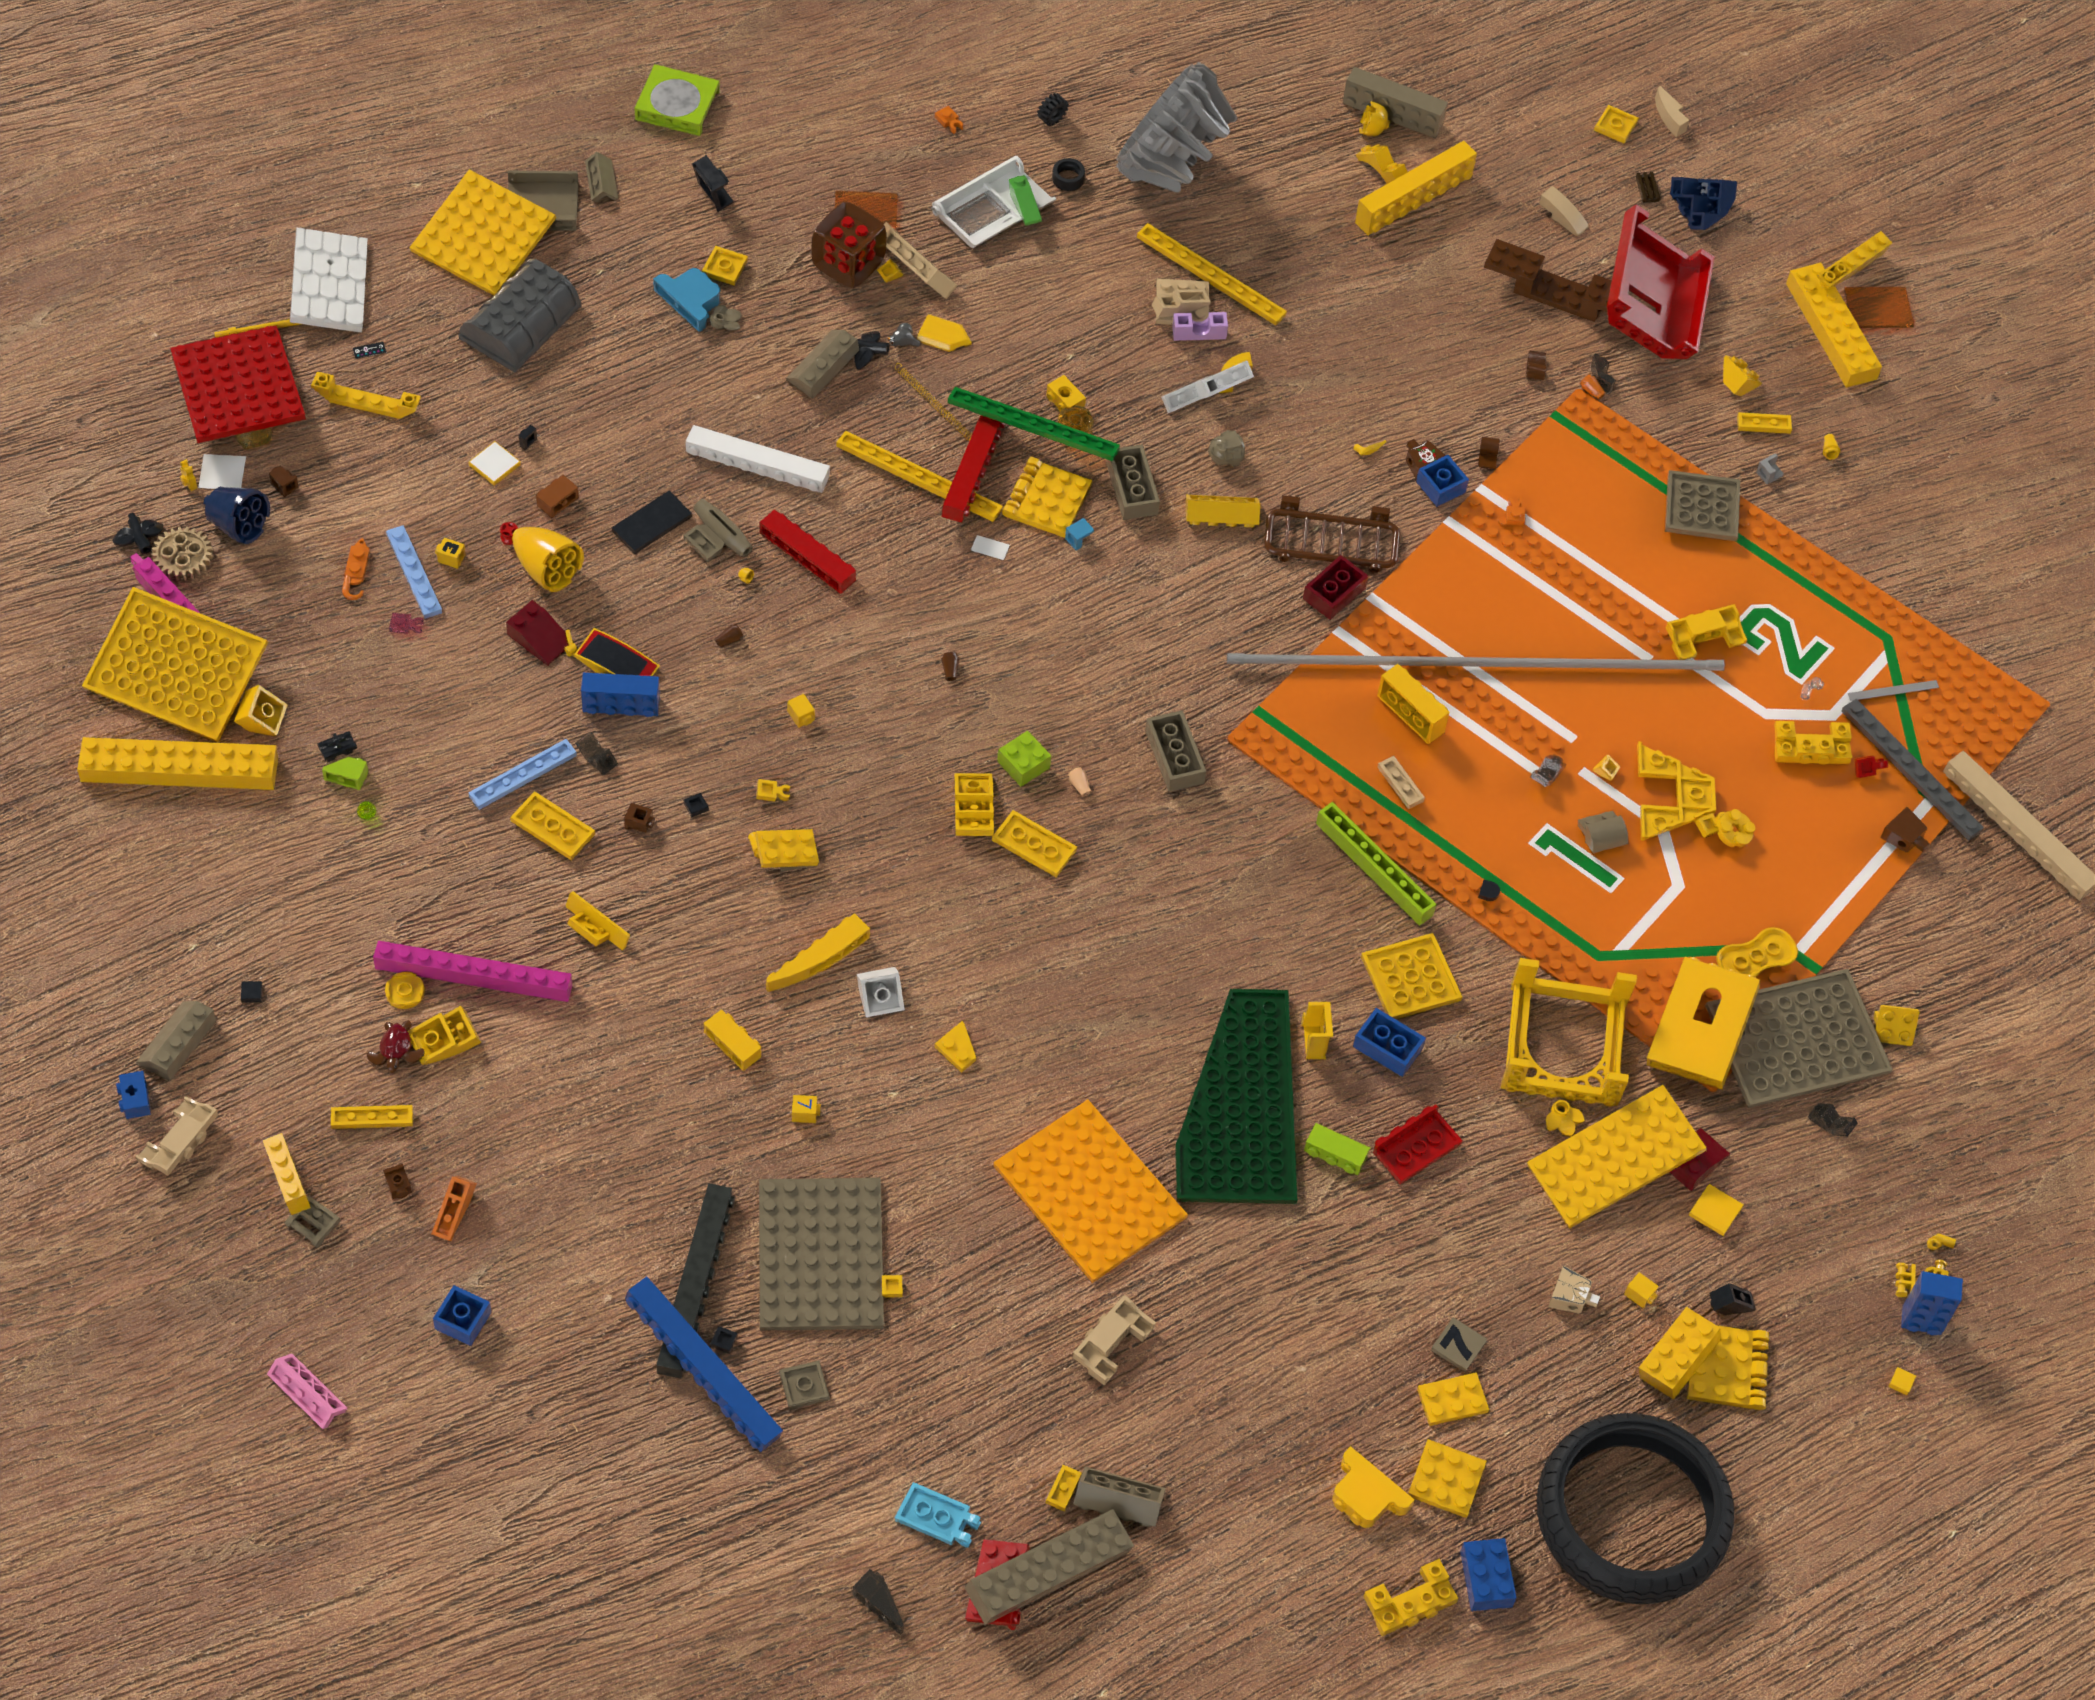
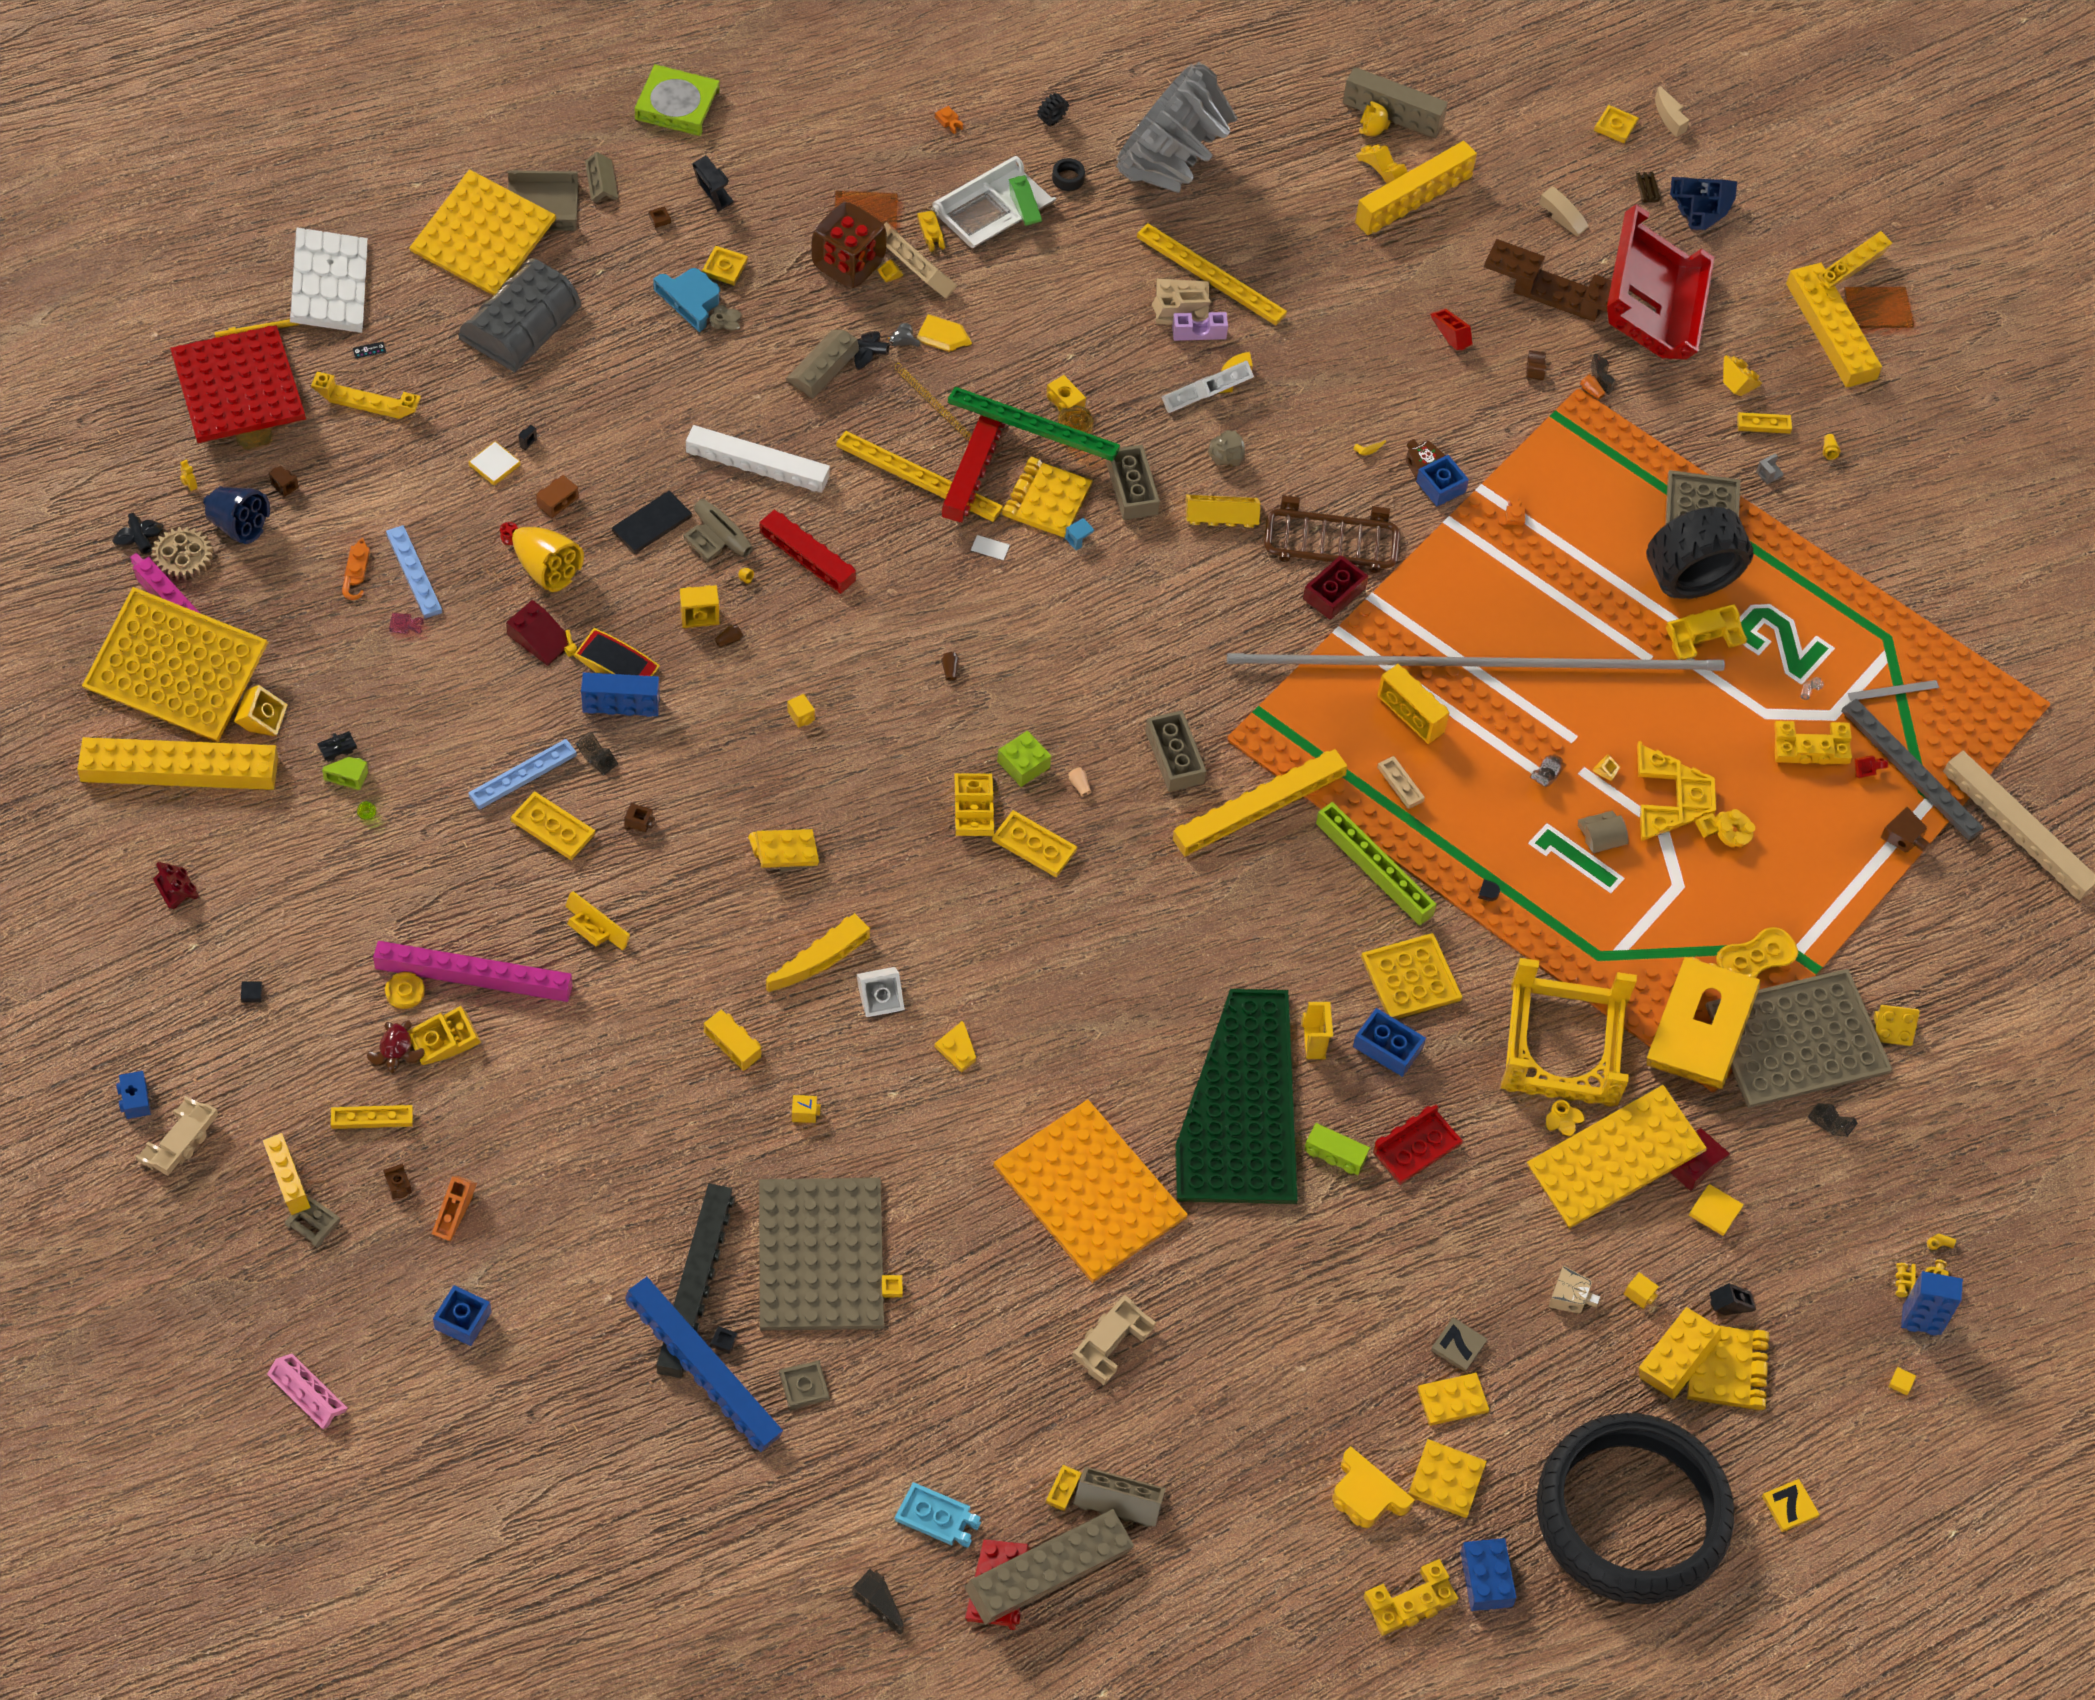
(174, 884): none -> dark red bracket
(177, 1039): dark tan slope -> none
(222, 471): white sticker -> none
(450, 553): yellow brick -> none
(659, 217): none -> reddish brown plate
(696, 805): black tile -> none
(699, 606): none -> yellow brick
(769, 790): yellow plate -> none
(930, 229): none -> yellow hinge
(1259, 802): none -> yellow brick
(1453, 329): none -> red slope
(1488, 452): reddish brown panel -> none
(1699, 552): none -> black tyre
(1790, 1505): none -> yellow tile

